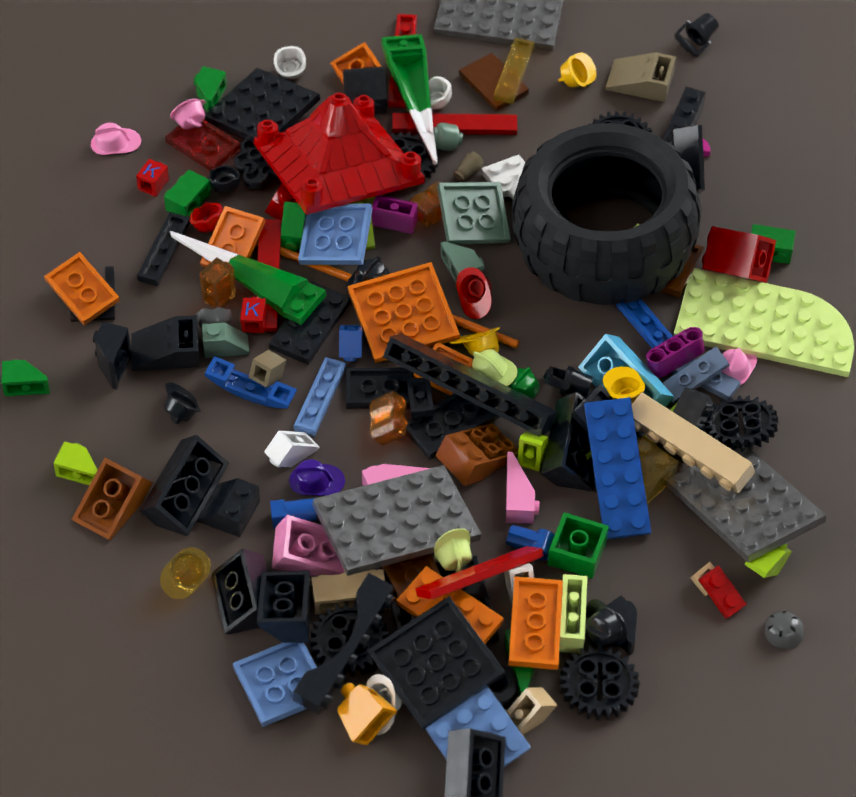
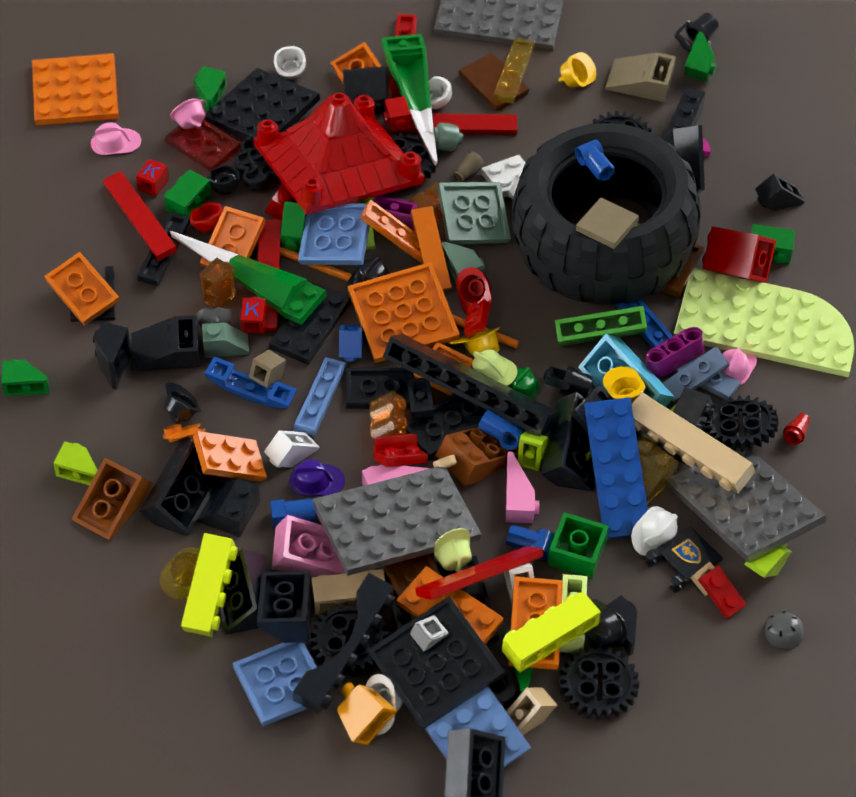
(75, 89): none -> orange plate
(139, 215): none -> red tile
(176, 432): none -> orange plate
(208, 585): none -> neon yellow brick
(229, 456): none -> orange plate
(391, 229): none -> orange tile
(397, 114): none -> red brick
(398, 450): none -> red bracket
(428, 632): none -> light grey slope
(430, 243): none -> orange tile
(445, 462): none -> tan tile
(476, 318): none -> red plate
(500, 429): none -> blue piece
(550, 631): none -> neon yellow brick
(593, 156): none -> blue piece
(595, 326): none -> bright green brick
(607, 223): none -> dark tan tile
(653, 530): none -> white piece
(686, 555): none -> black flag
(700, 60): none -> green slope
(778, 193): none -> black slope
(796, 430): none -> red cone

